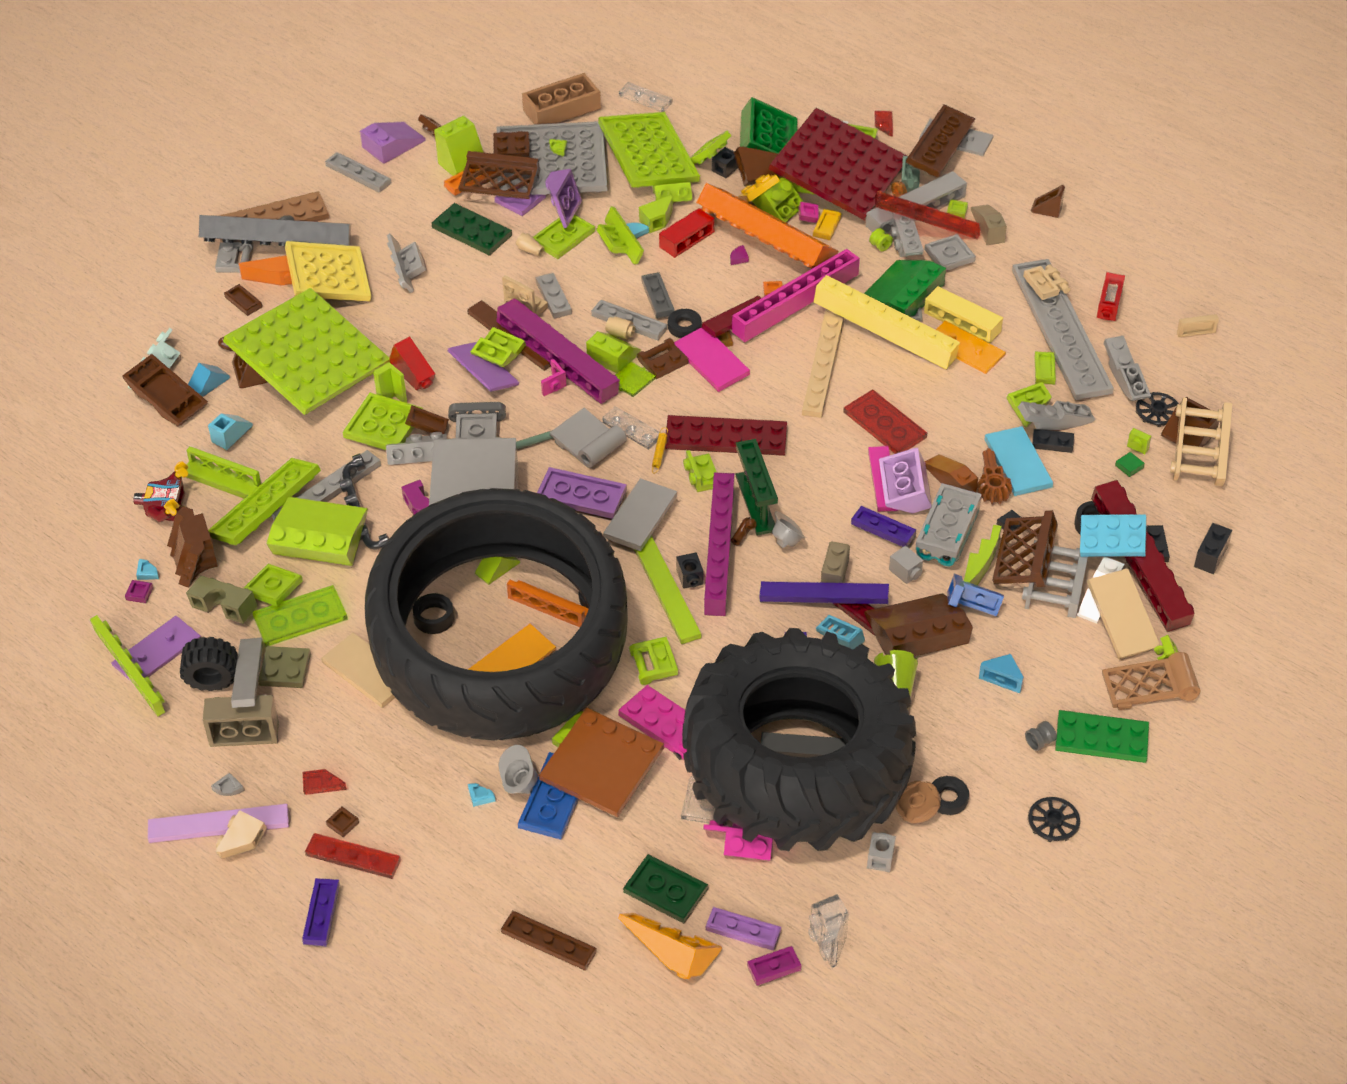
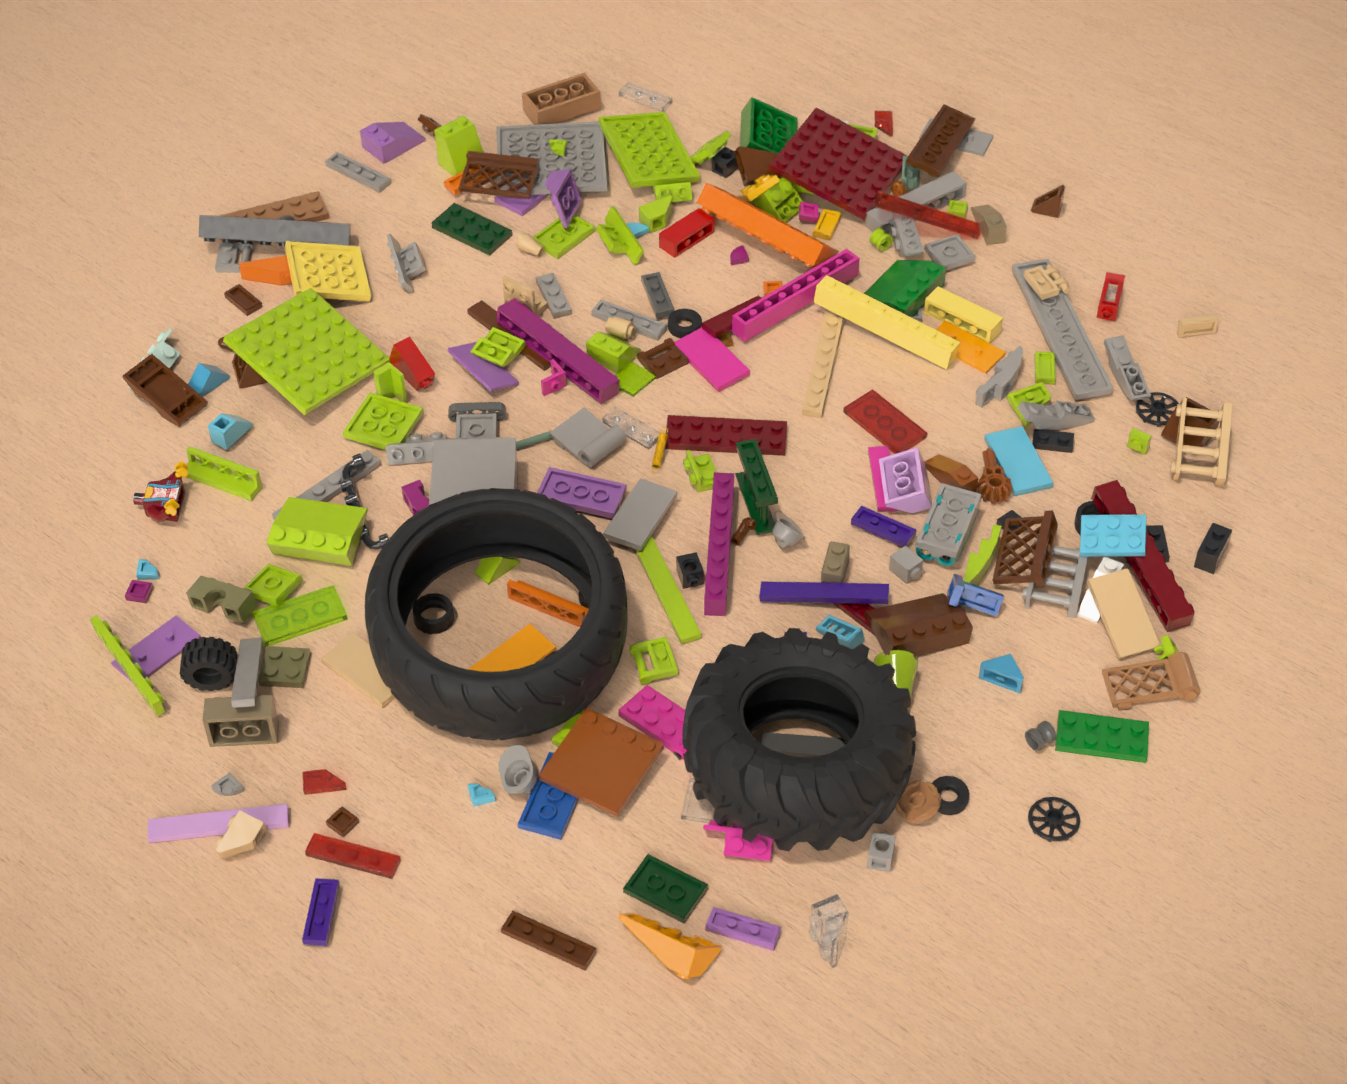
(191, 546): reddish brown slope -> none
(263, 501): lime plate -> none
(426, 420): reddish brown tile -> none
(511, 143): reddish brown plate -> none
(774, 965): magenta plate -> none
(1003, 380): none -> light grey slope
(1129, 464): green tile -> none

